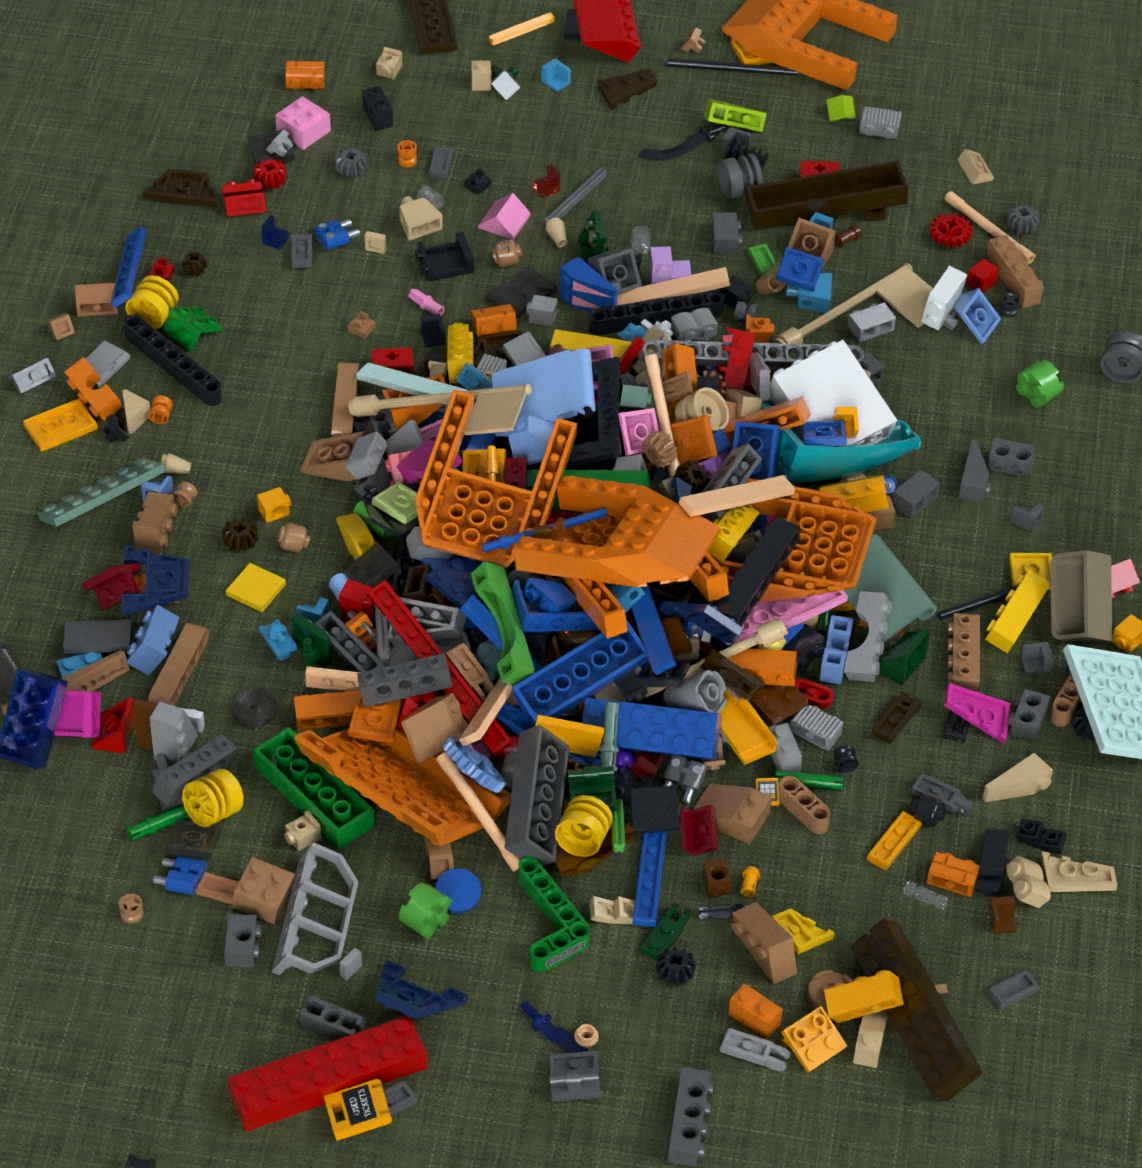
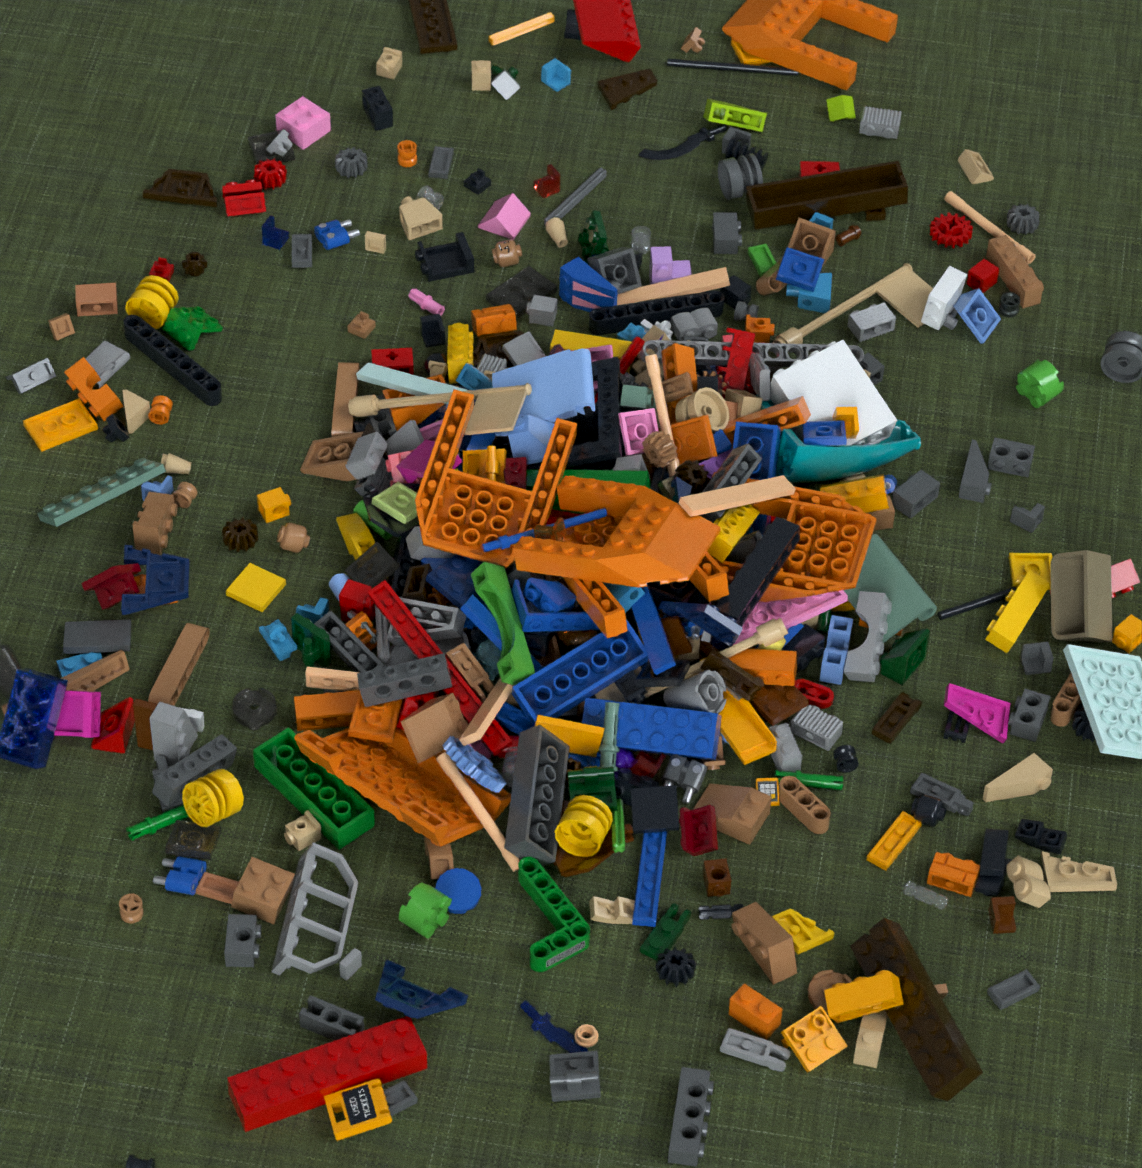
(128, 267): blue tile -> none
(152, 639): medium blue wedge -> none
(305, 75): orange brick -> none
(750, 877): light orange pin -> none
(964, 651): medium nougat brick -> none

